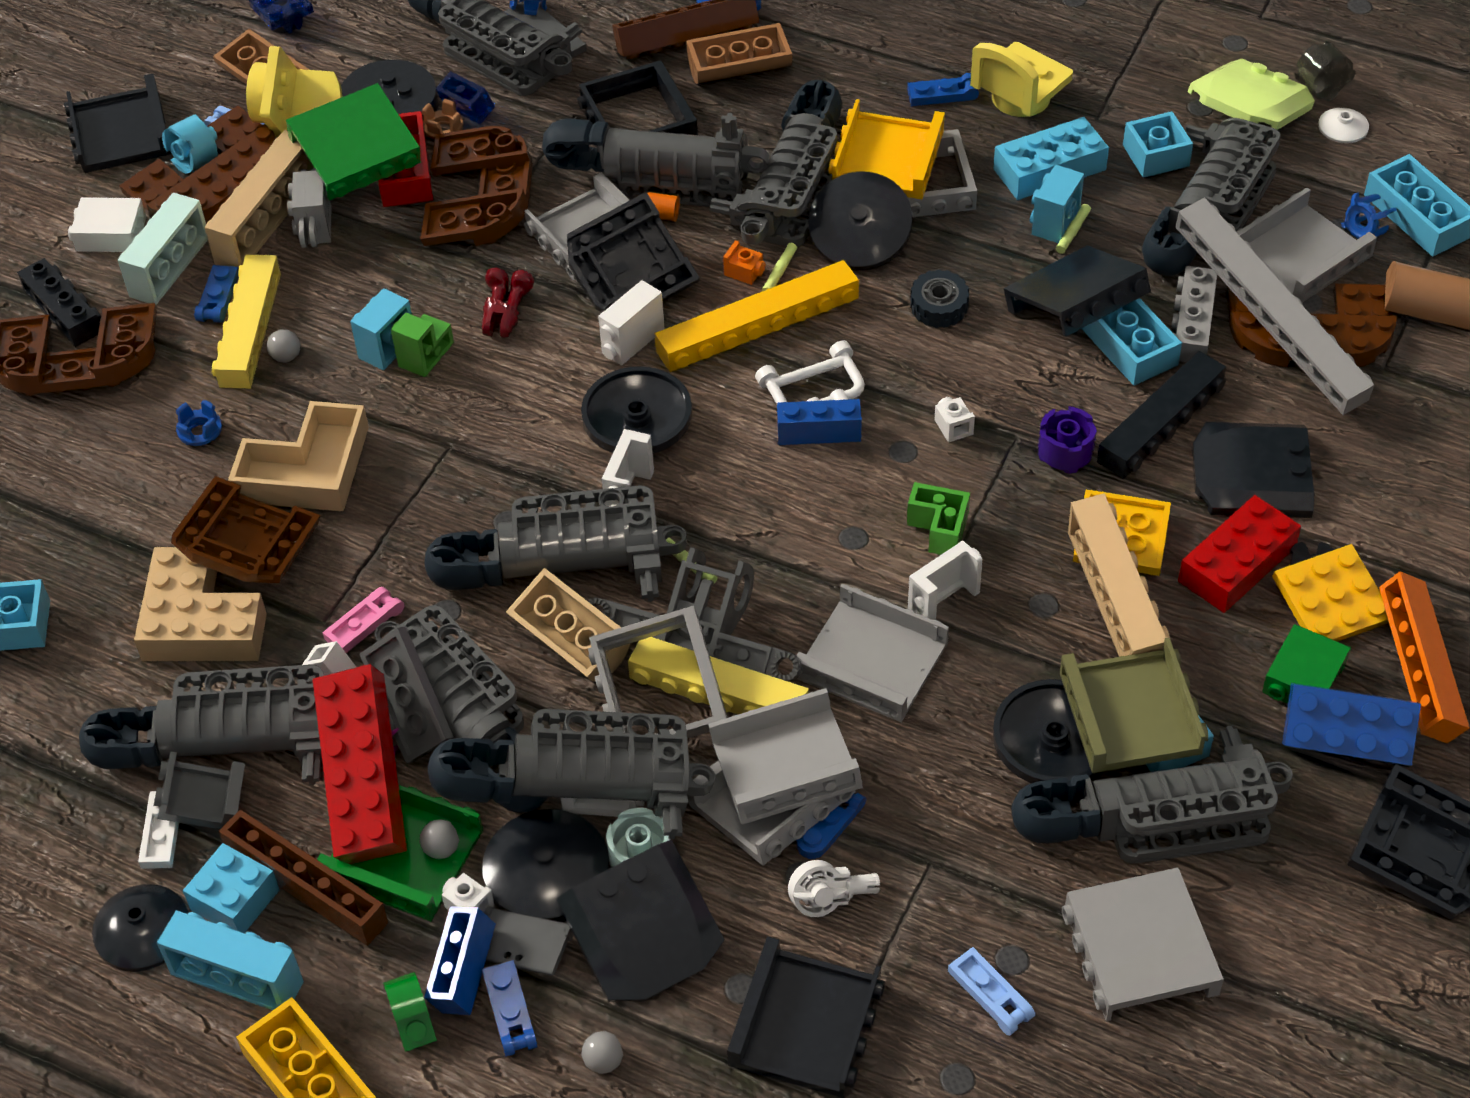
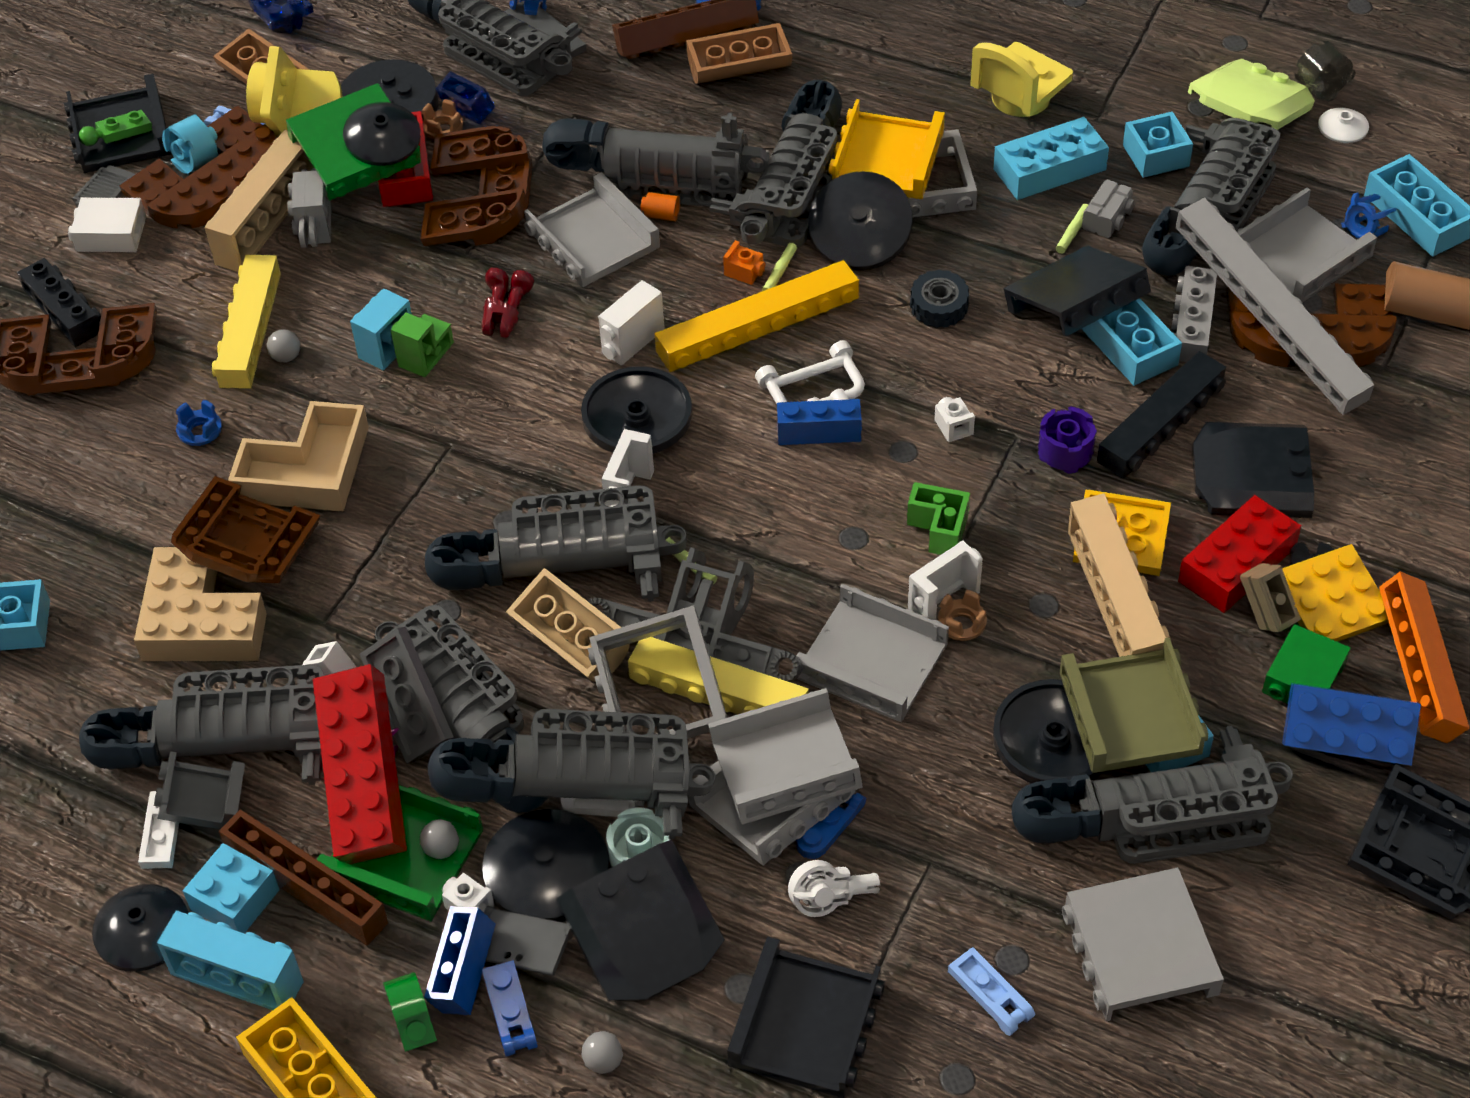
(104, 184): none -> dark grey window
(116, 128): none -> bright green plate
(163, 248): light aqua brick -> none
(217, 294): blue plate -> none
(363, 619): bright pink plate -> none
(381, 133): none -> black dish
(624, 249): black wedge -> none
(633, 81): black window -> none
(941, 91): blue plate -> none
(967, 607): none -> medium nougat piece
(1056, 203): medium azure brick -> none
(1108, 209): none -> light grey brick
(1270, 597): none -> dark tan brick

